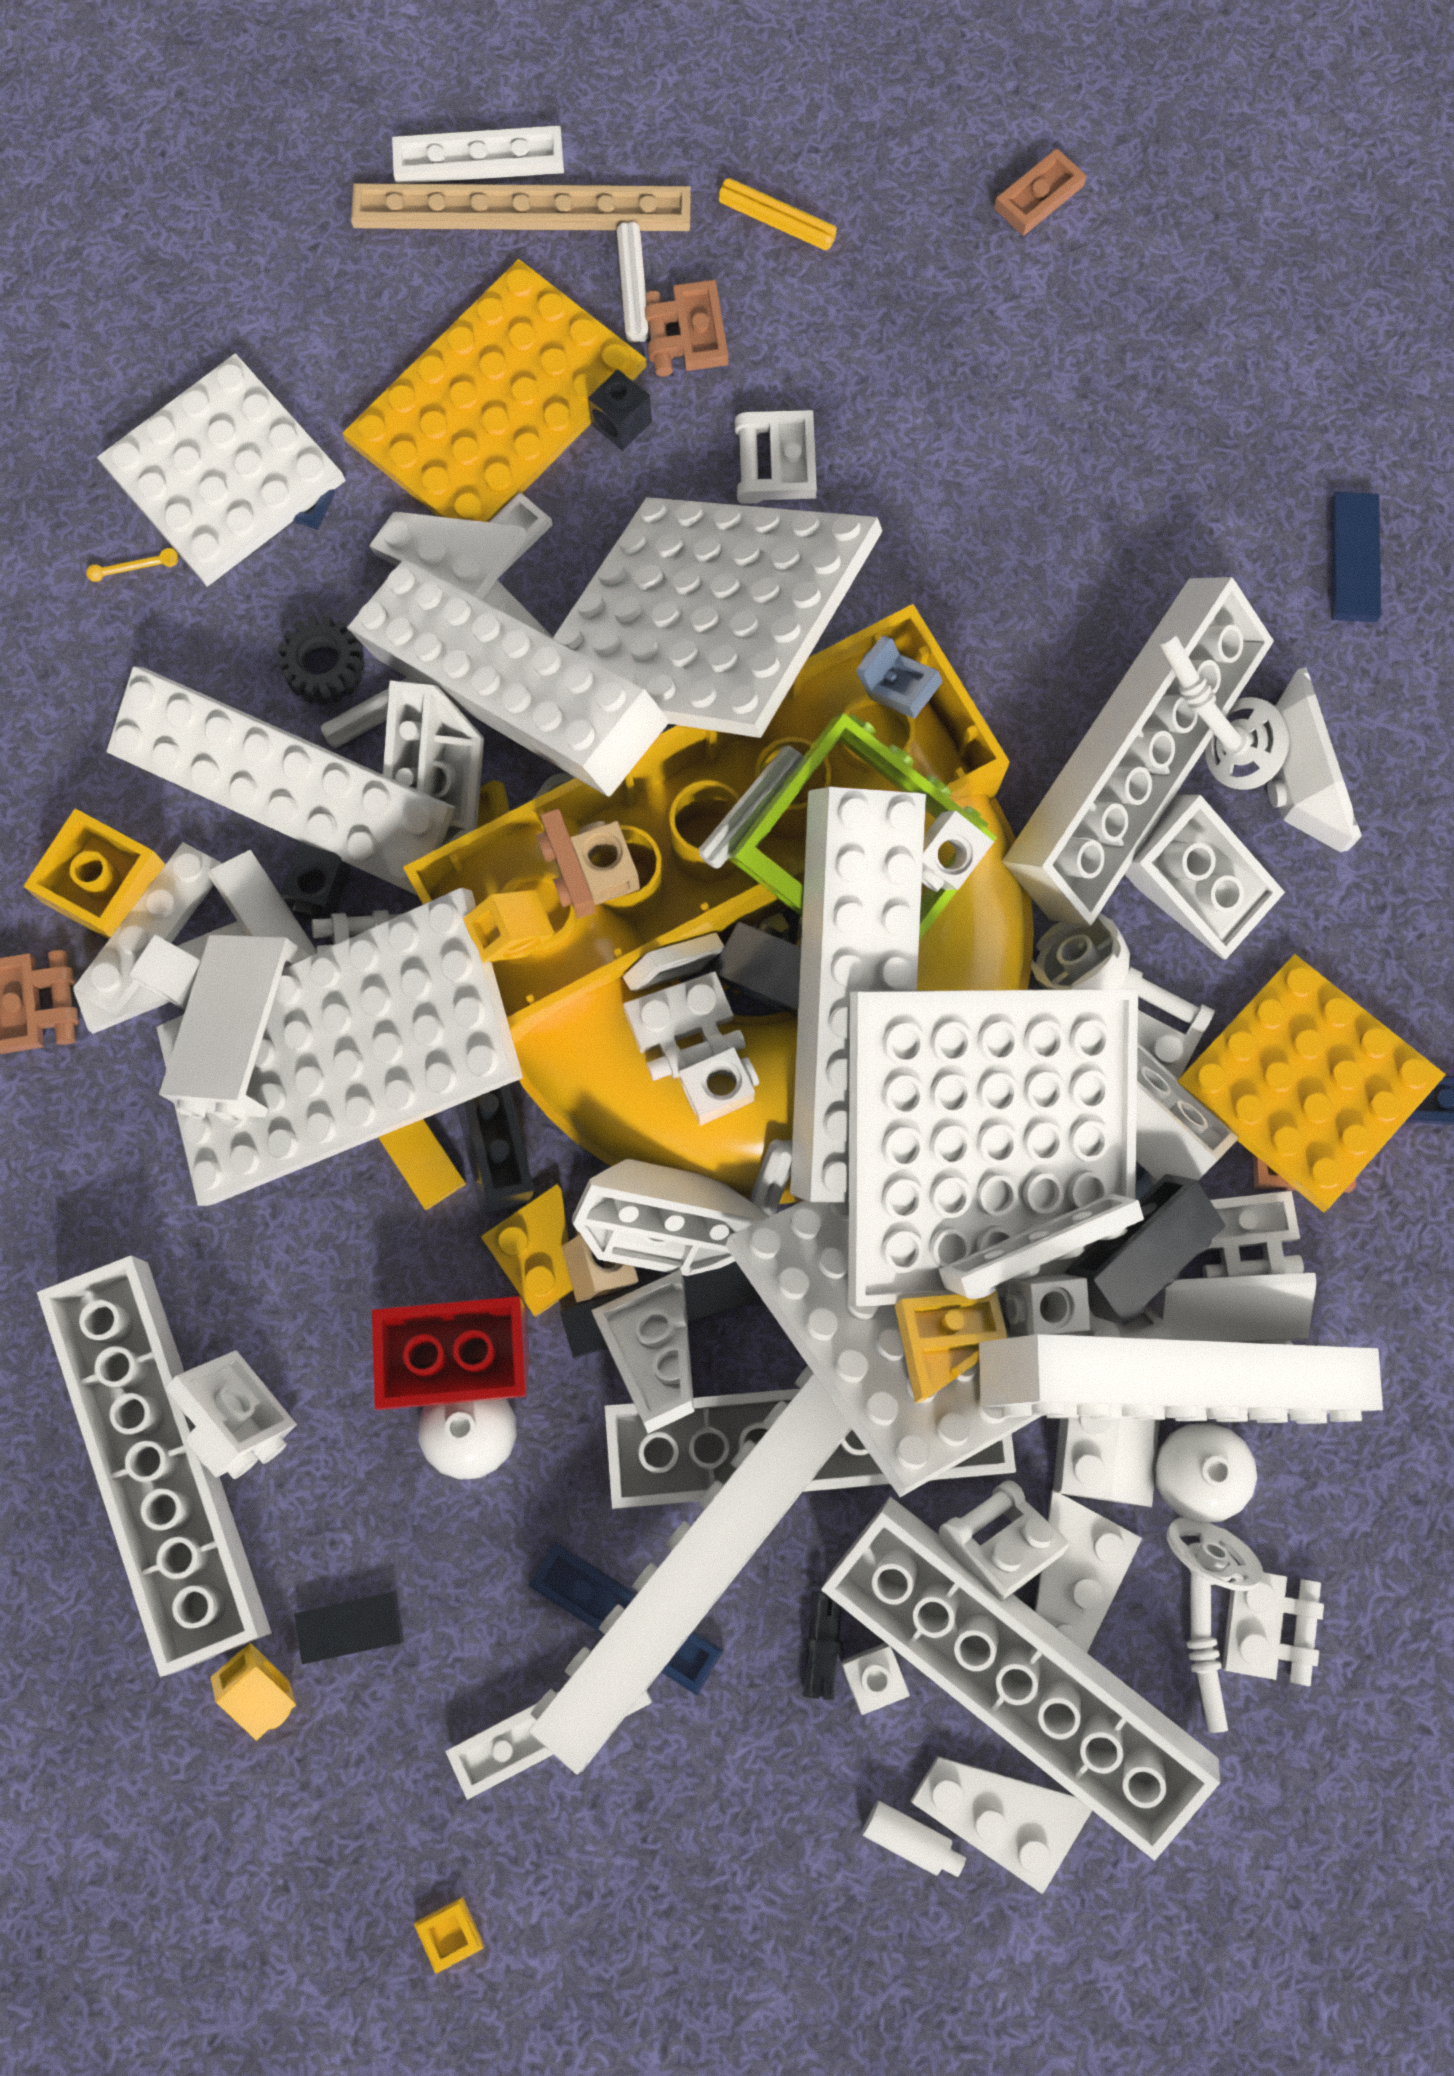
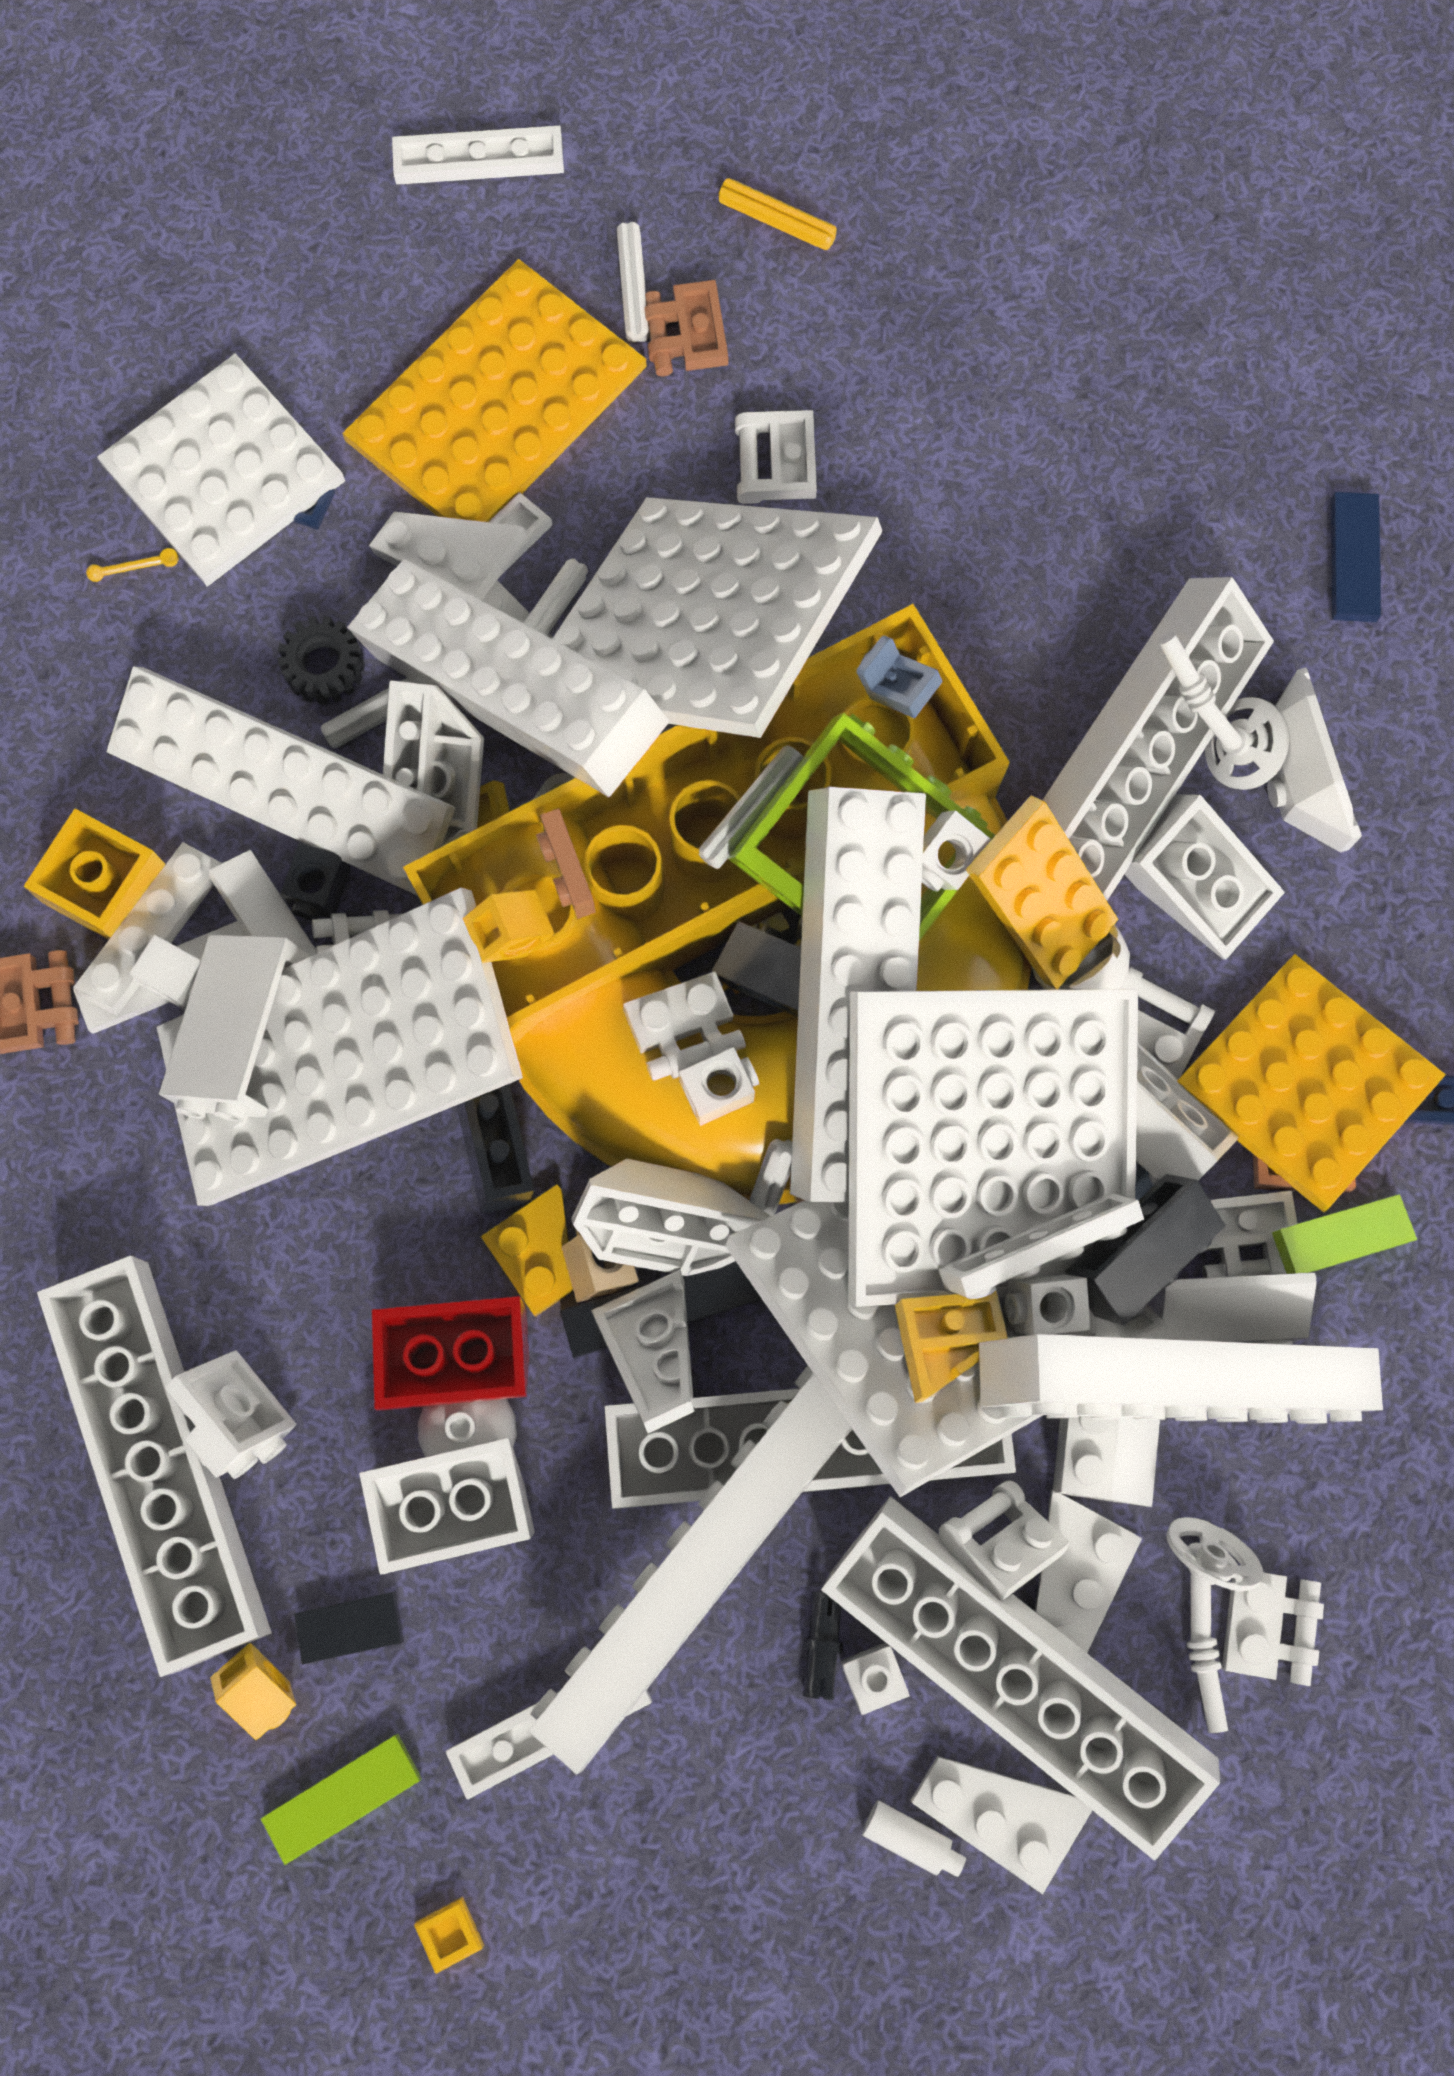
(341, 1799): none -> lime tile
(422, 1163): yellow tile -> none
(446, 1505): none -> white slope
(520, 206): tan tile -> none
(557, 596): none -> white axle
(594, 1594): dark blue tile -> none
(612, 880): tan brick -> none
(620, 409): black brick -> none
(673, 962): white tile -> none
(1040, 192): nougat plate -> none
(1042, 892): none -> yellow plate
(1205, 1472): white cylinder -> none
(1344, 1236): none -> lime tile

